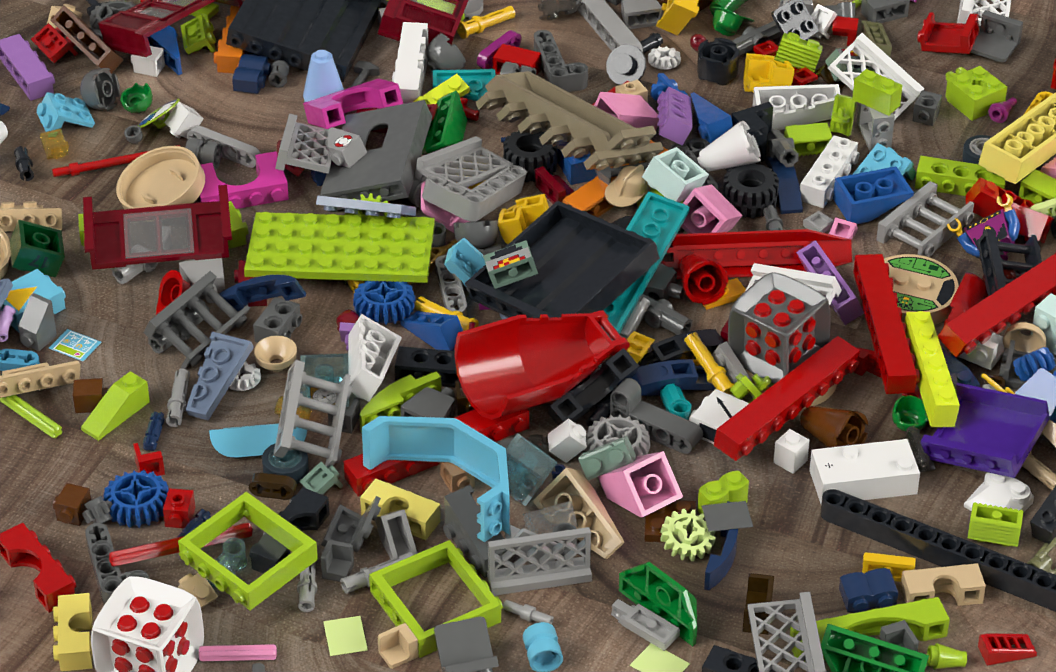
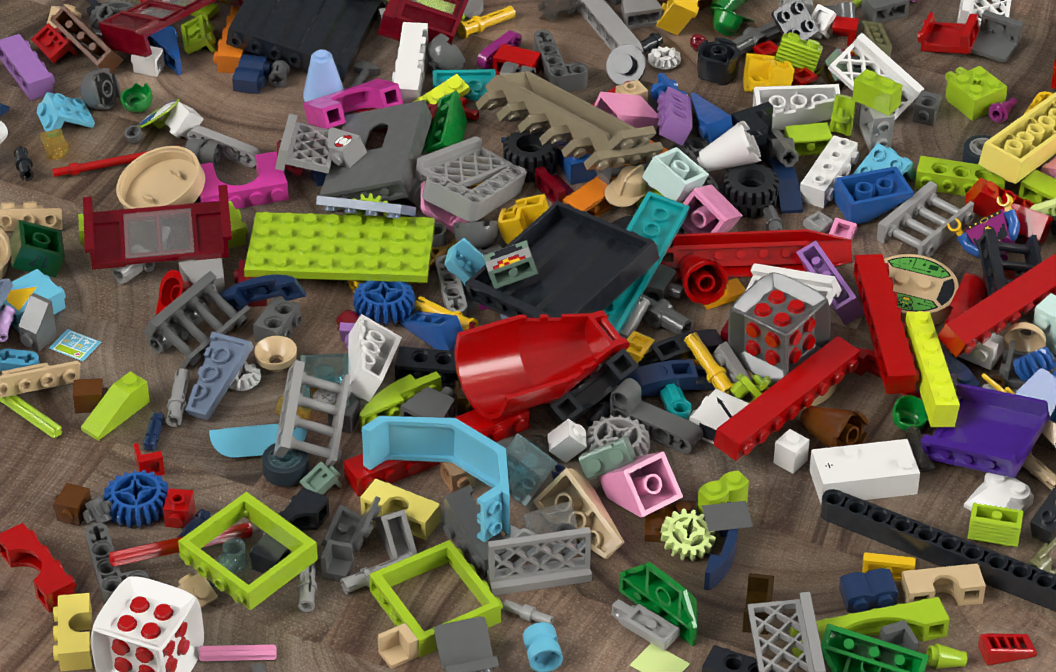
(272, 486): dark brown beam -> none
(345, 635): yellowish green sticker -> none

